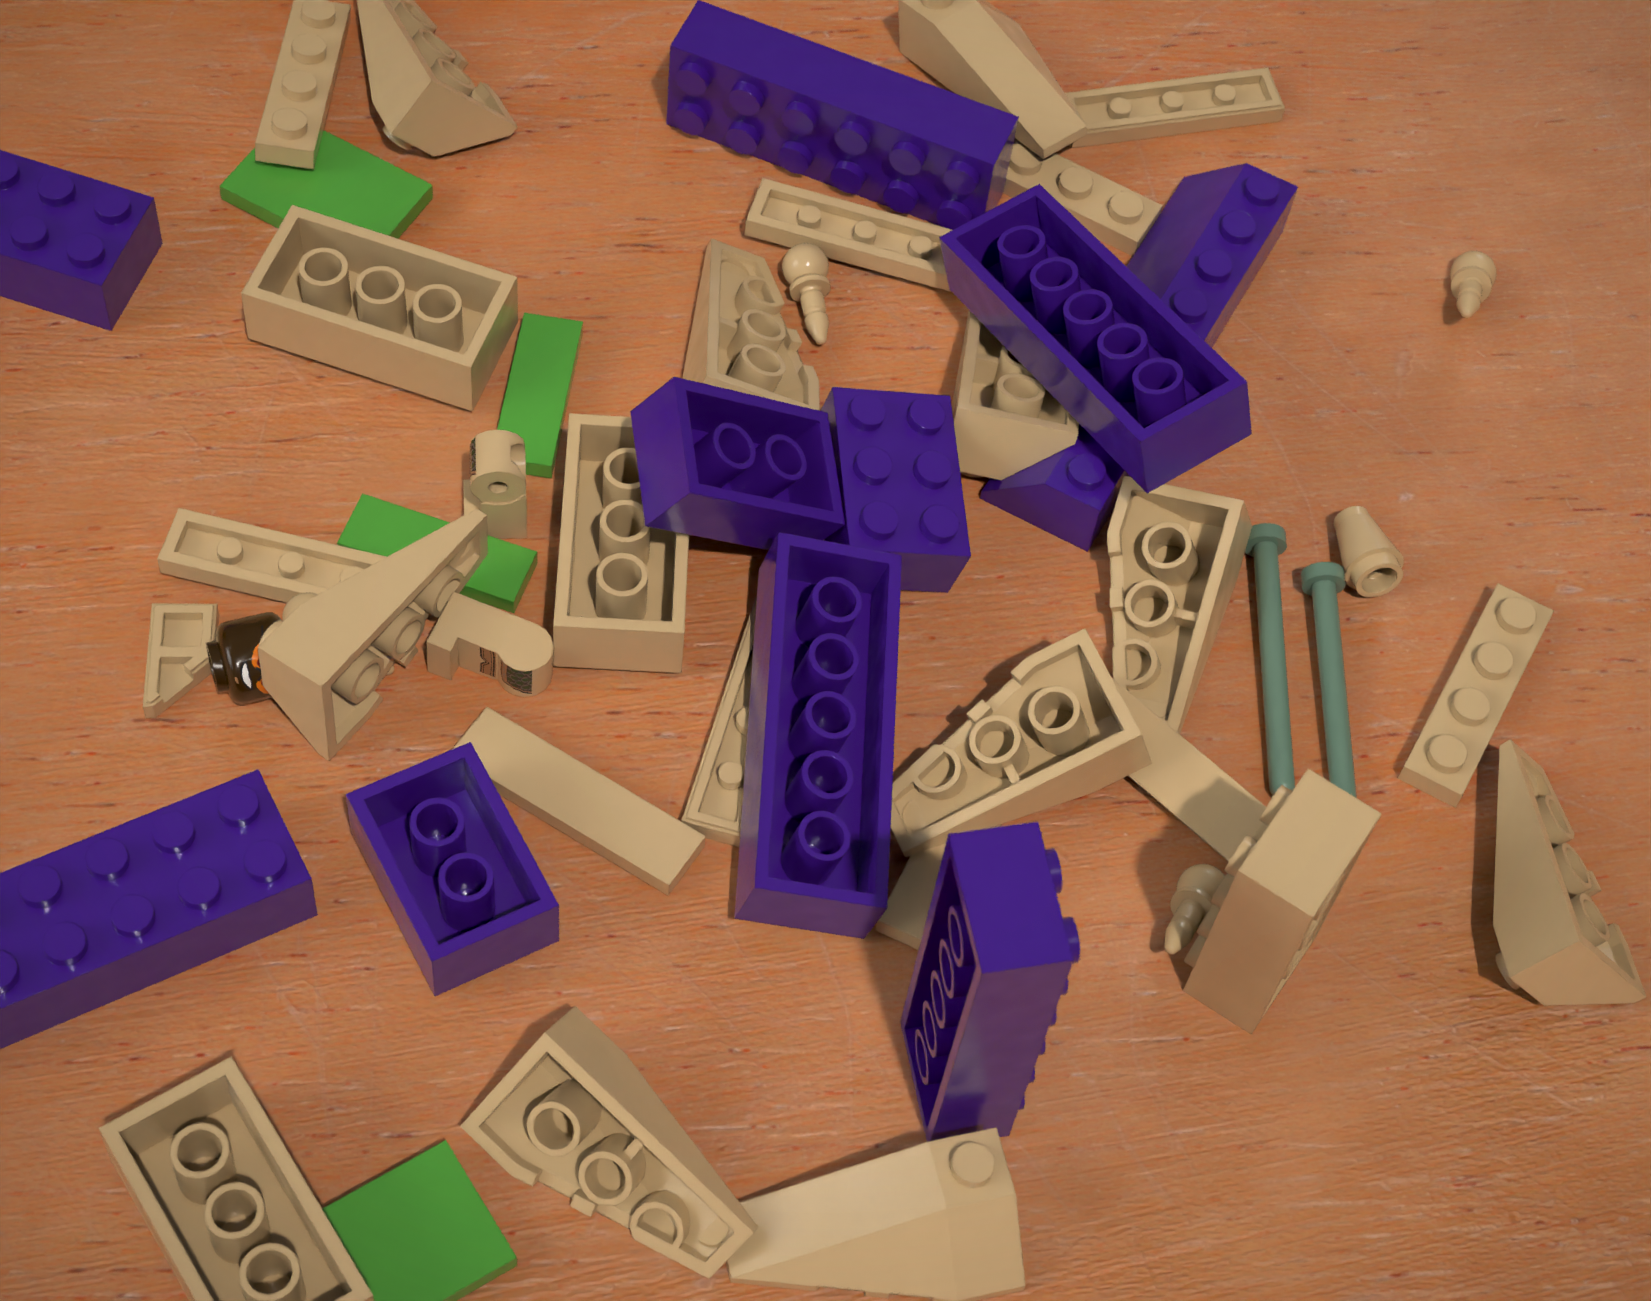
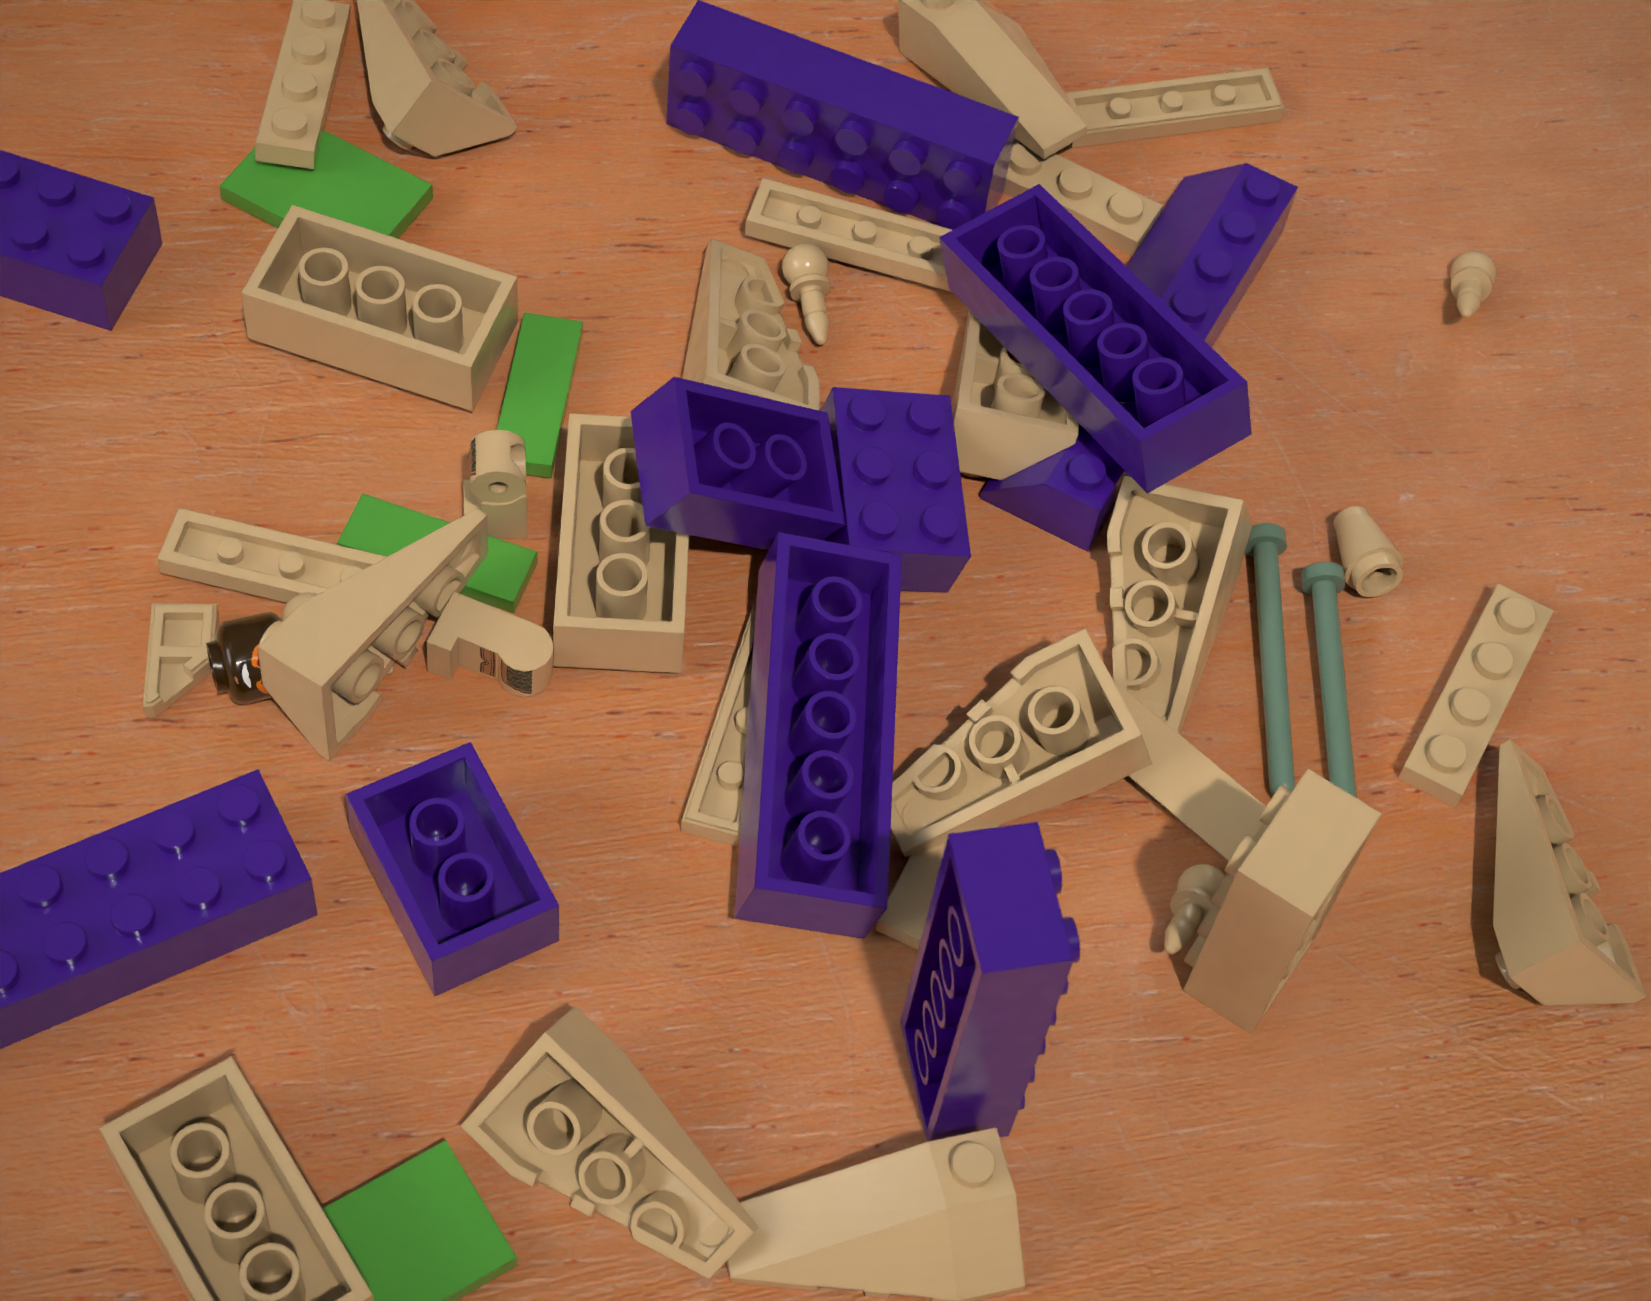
(583, 802): tan tile -> none

